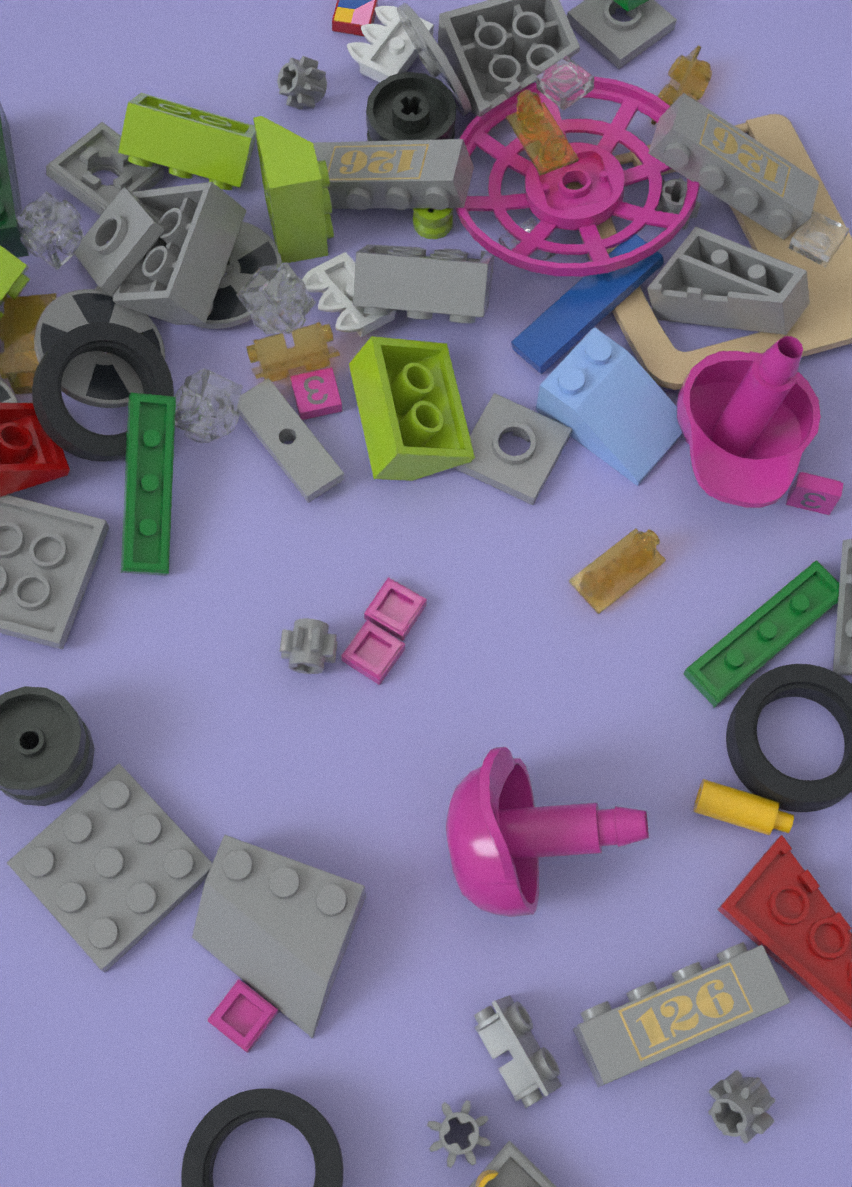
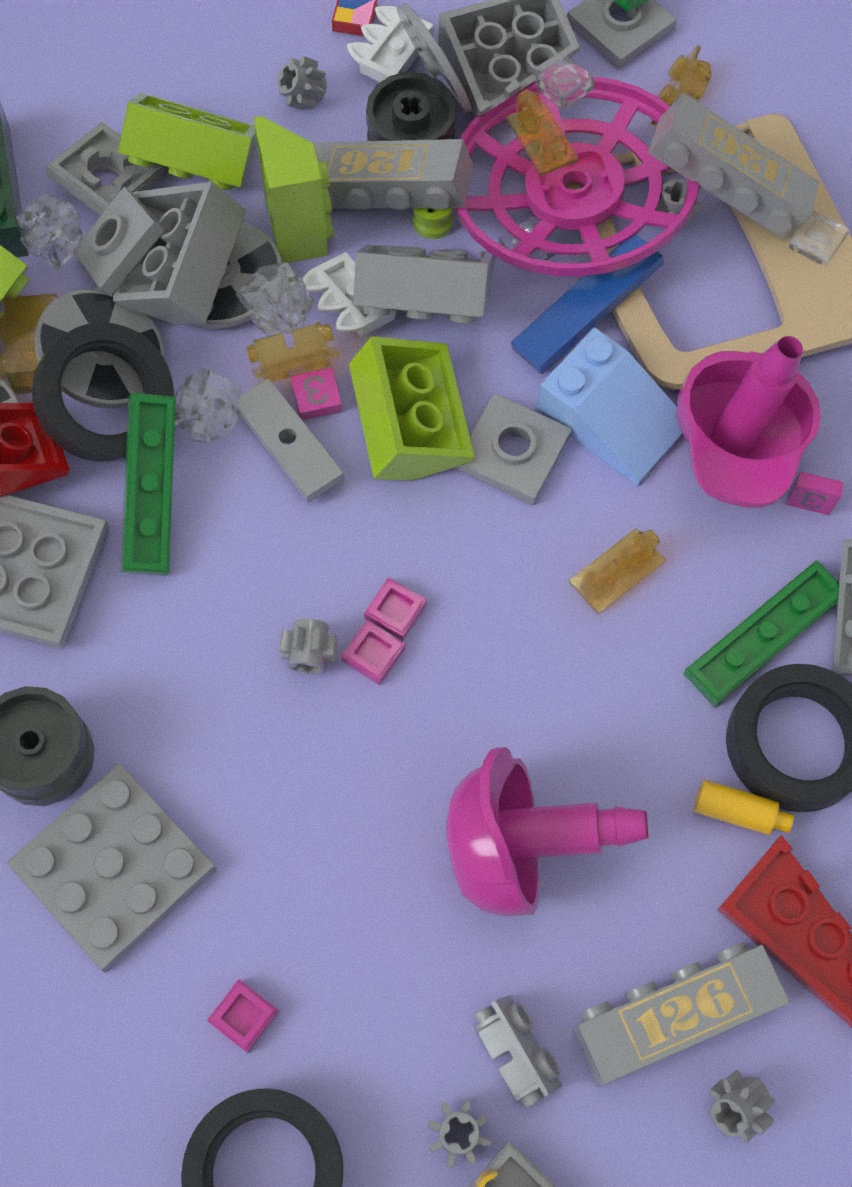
(278, 926): light grey wedge -> none
(728, 287): light grey wedge -> none

